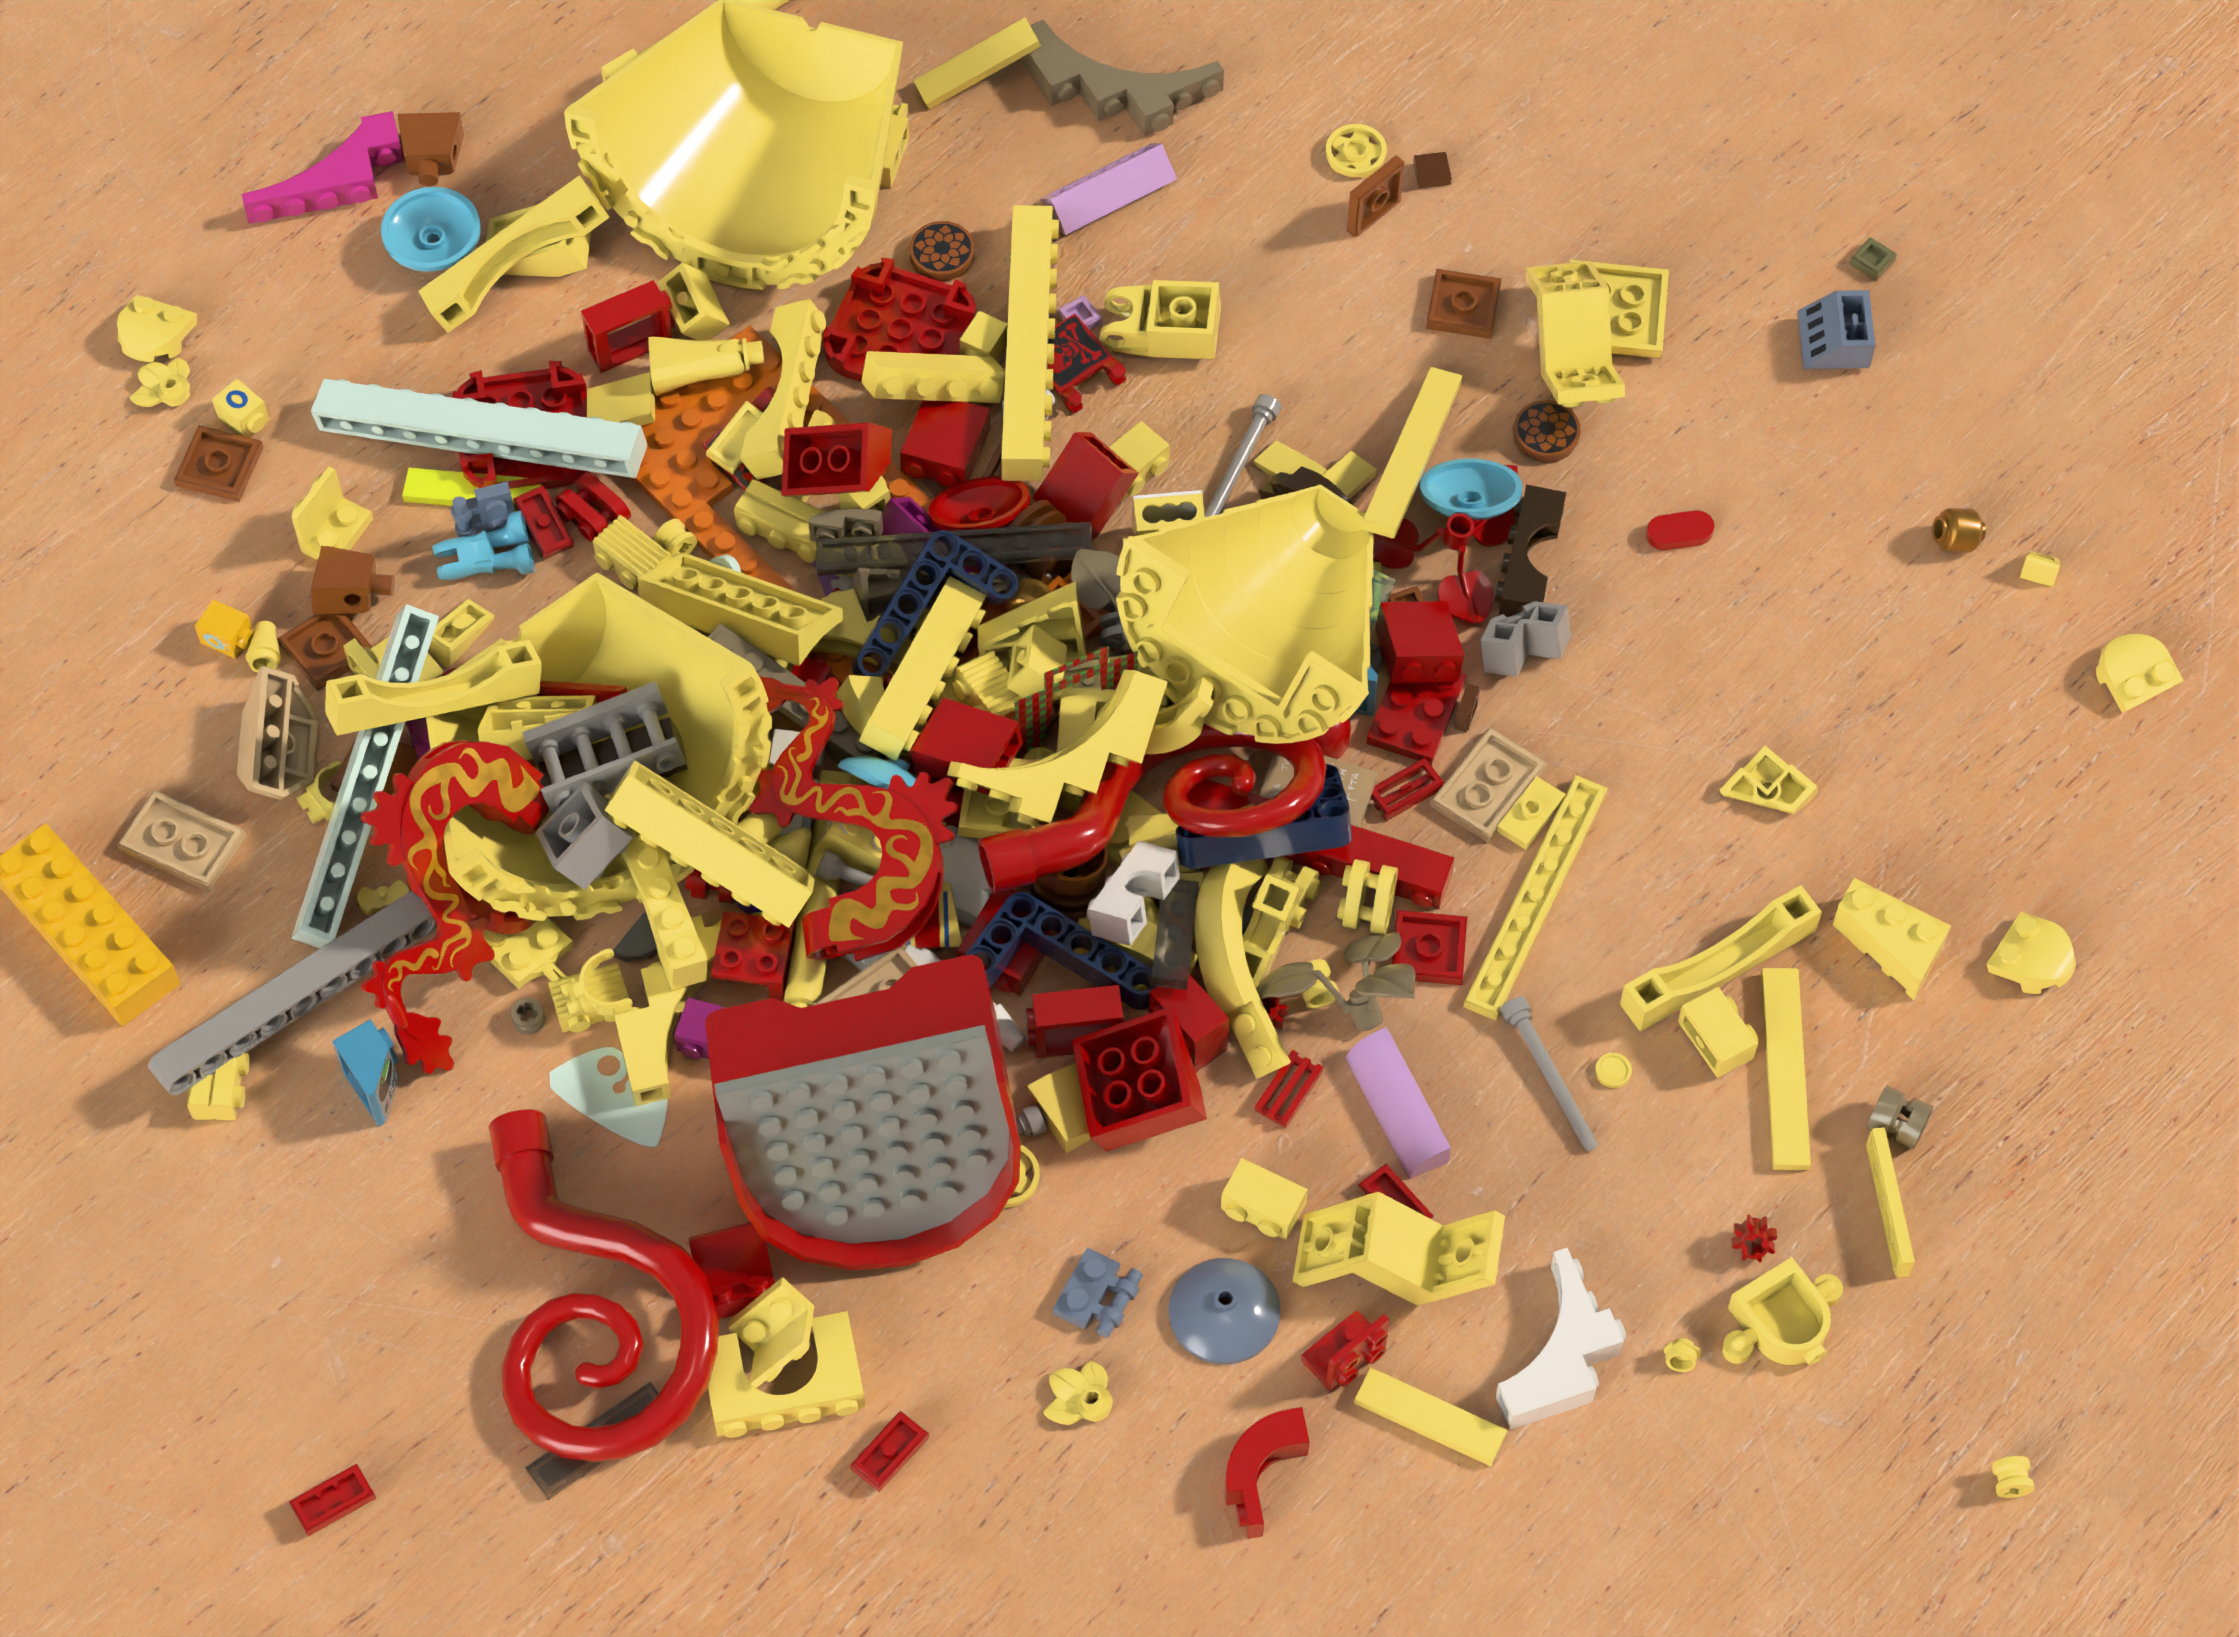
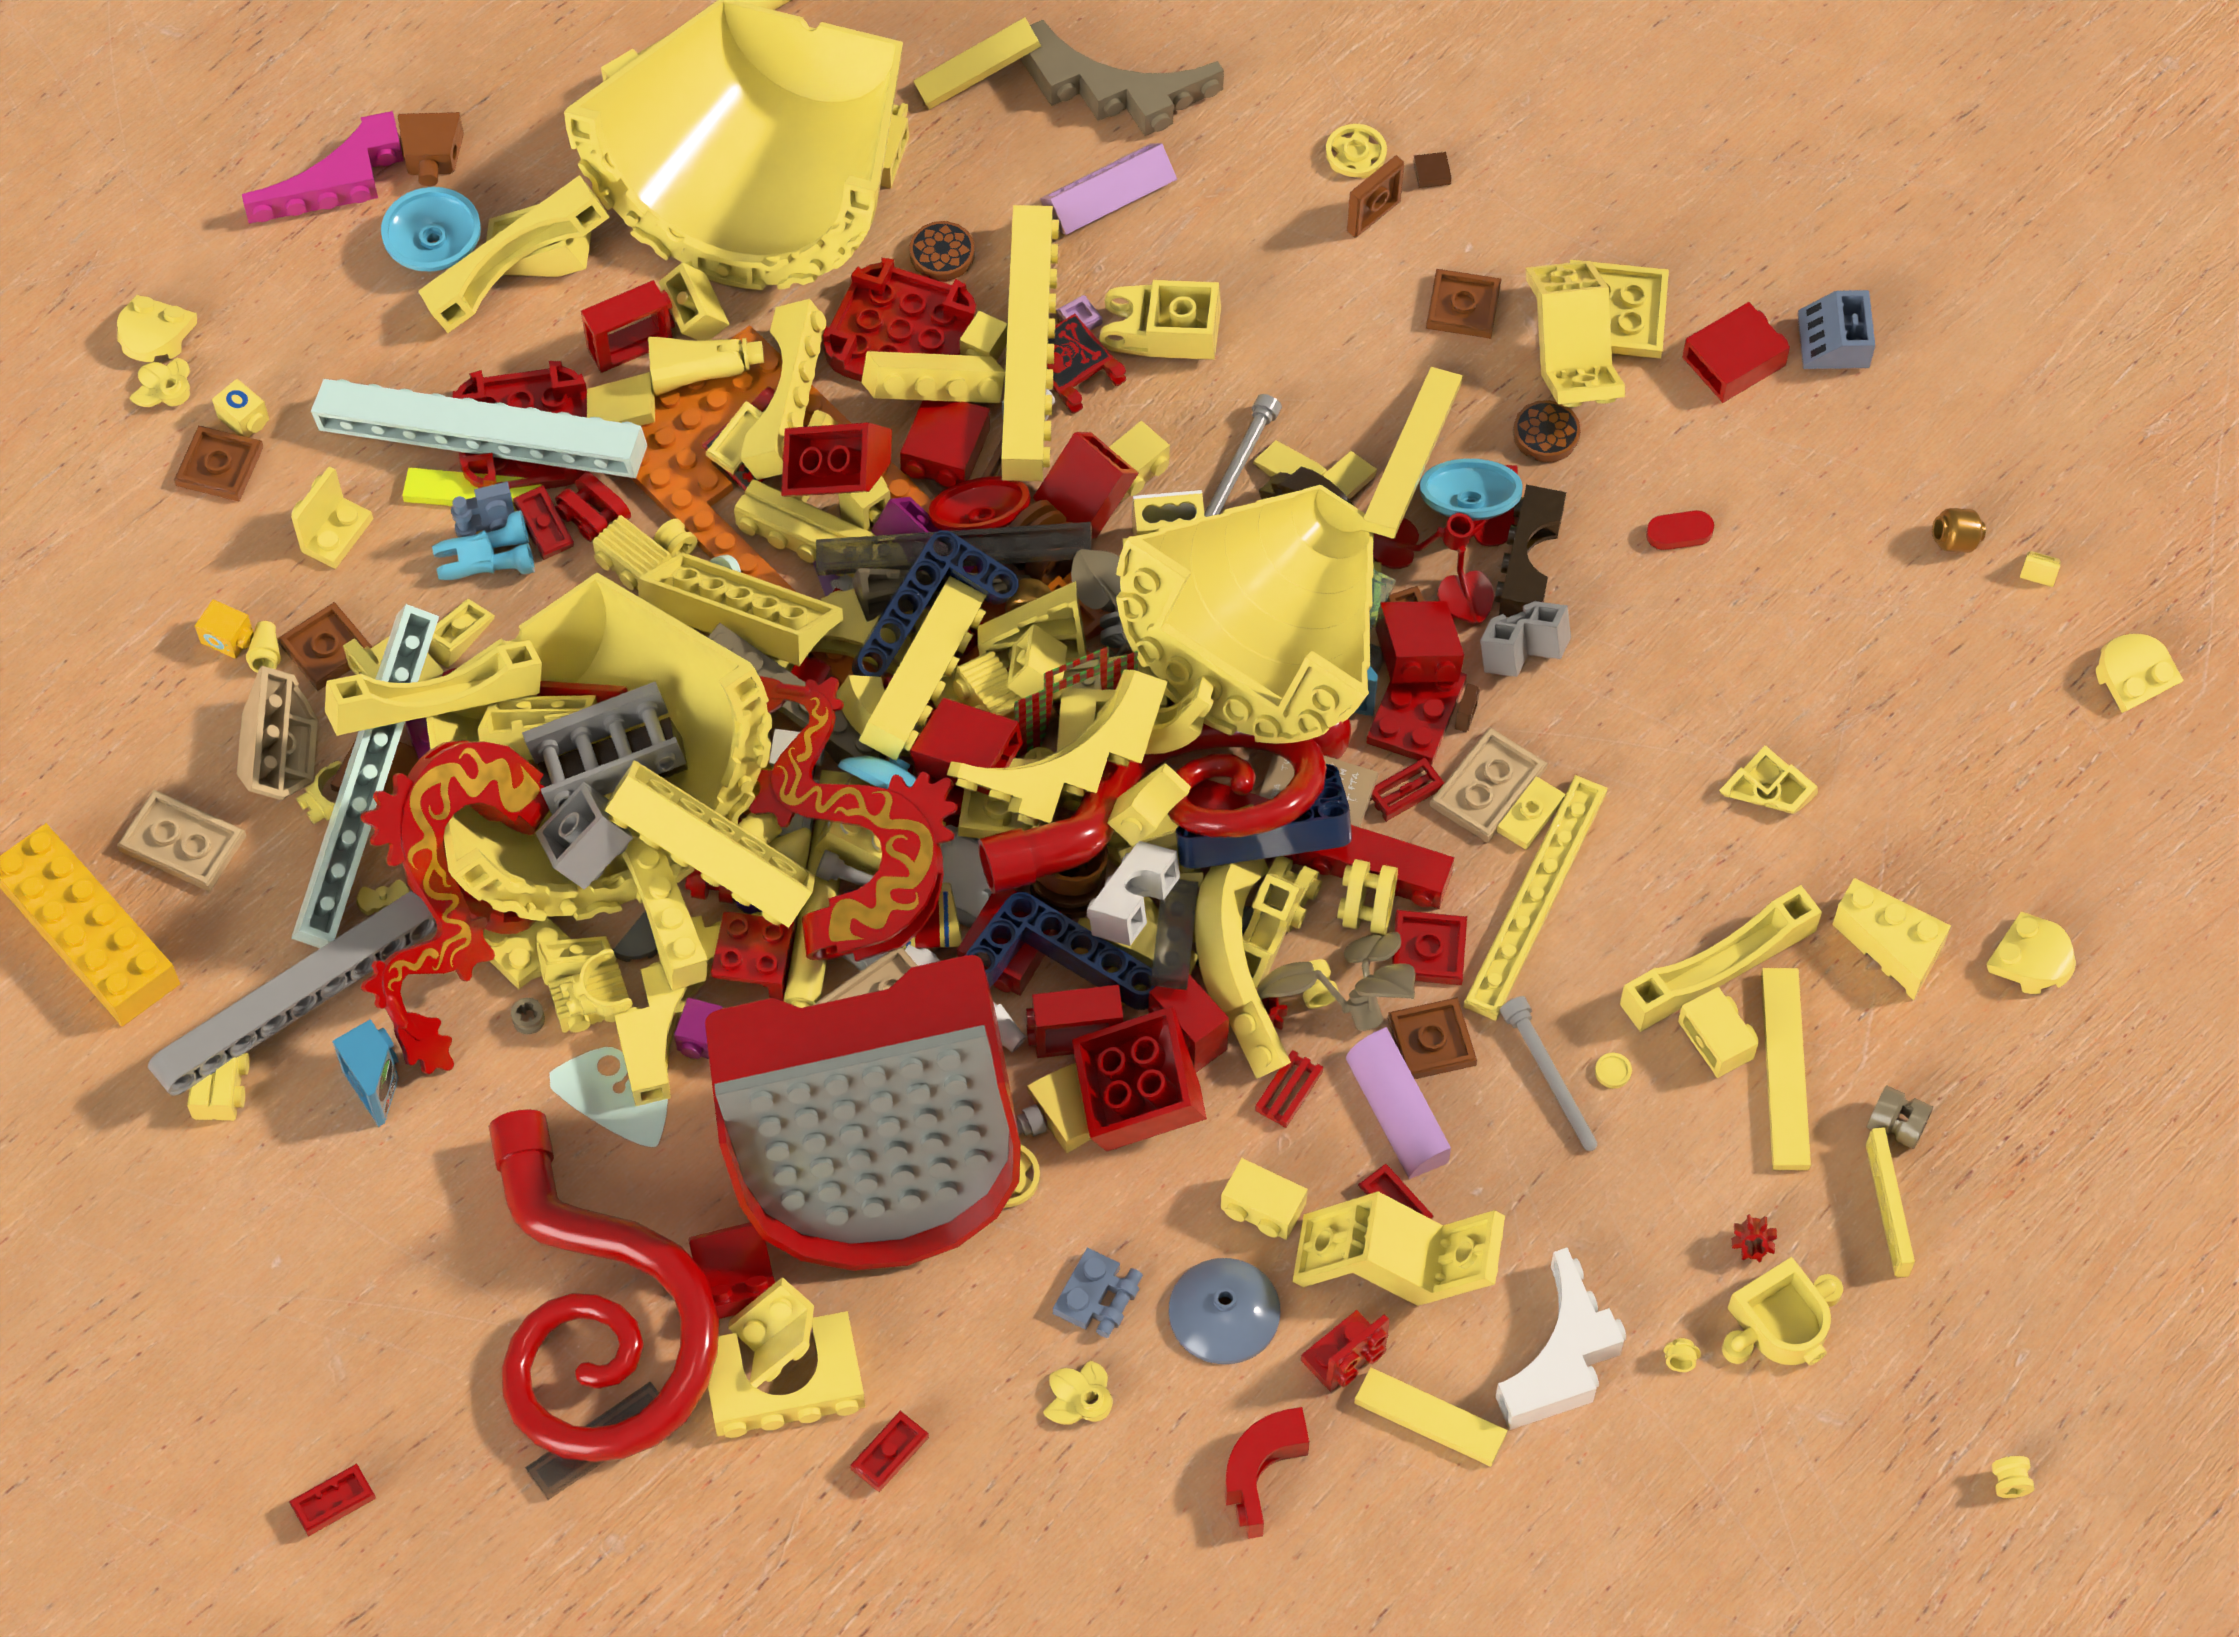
(347, 582): dark orange torso -> none
(568, 957): none -> light yellow slope
(845, 522): dark tan slope -> none
(1147, 803): none -> light yellow arch
(1433, 1038): none -> dark orange tile
(1736, 351): none -> red brick
(1873, 259): olive tile -> none

